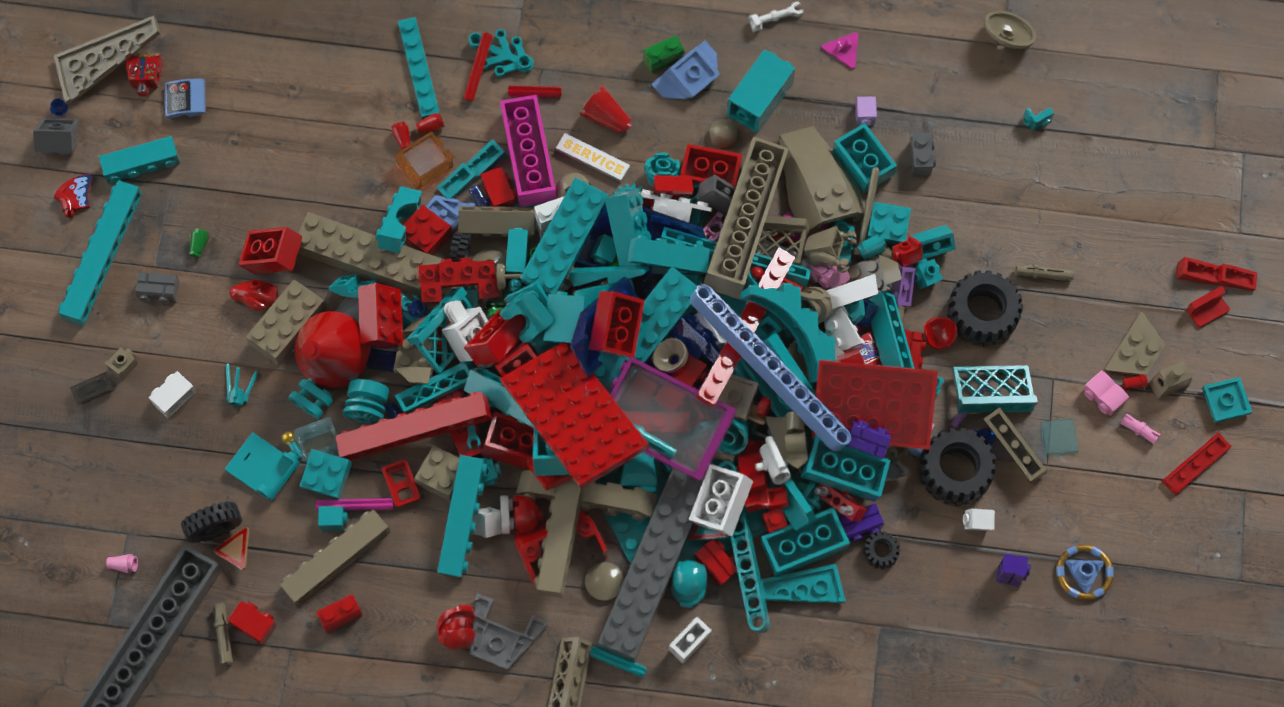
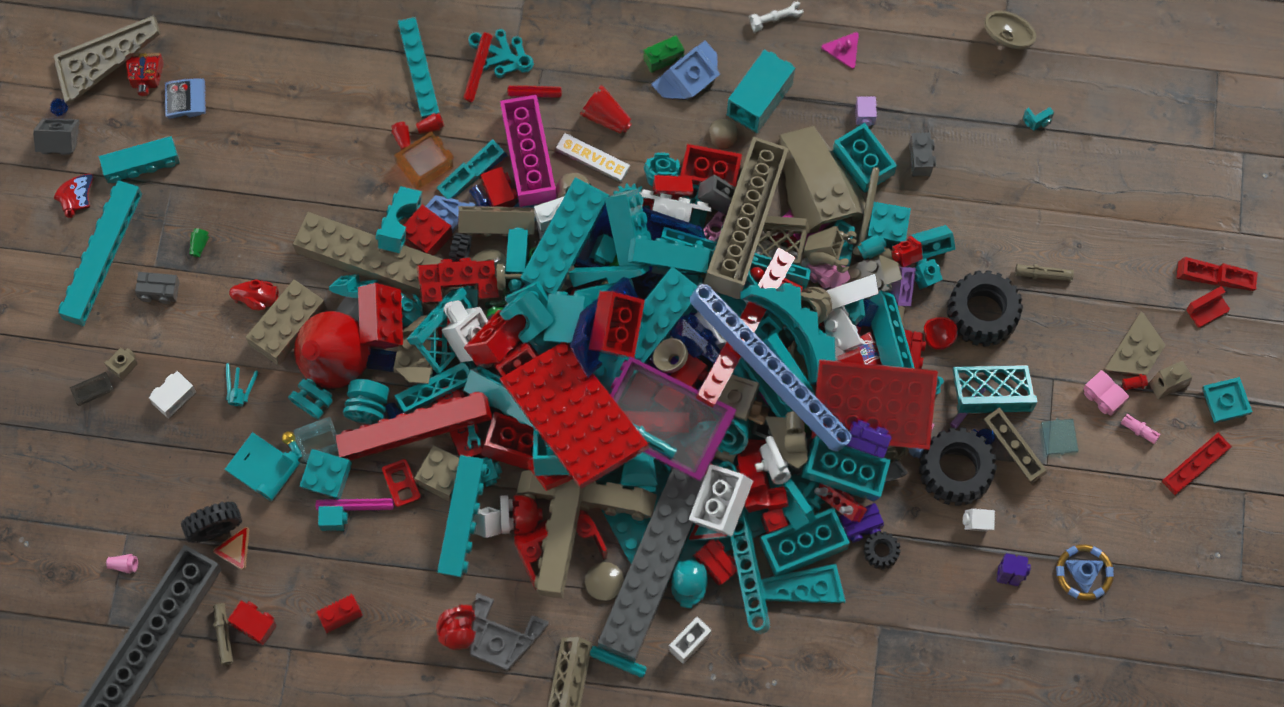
(270, 250): red brick -> none
(335, 557): dark tan brick -> none
(412, 309): clear blue plate -> none
(764, 407): red tile -> none

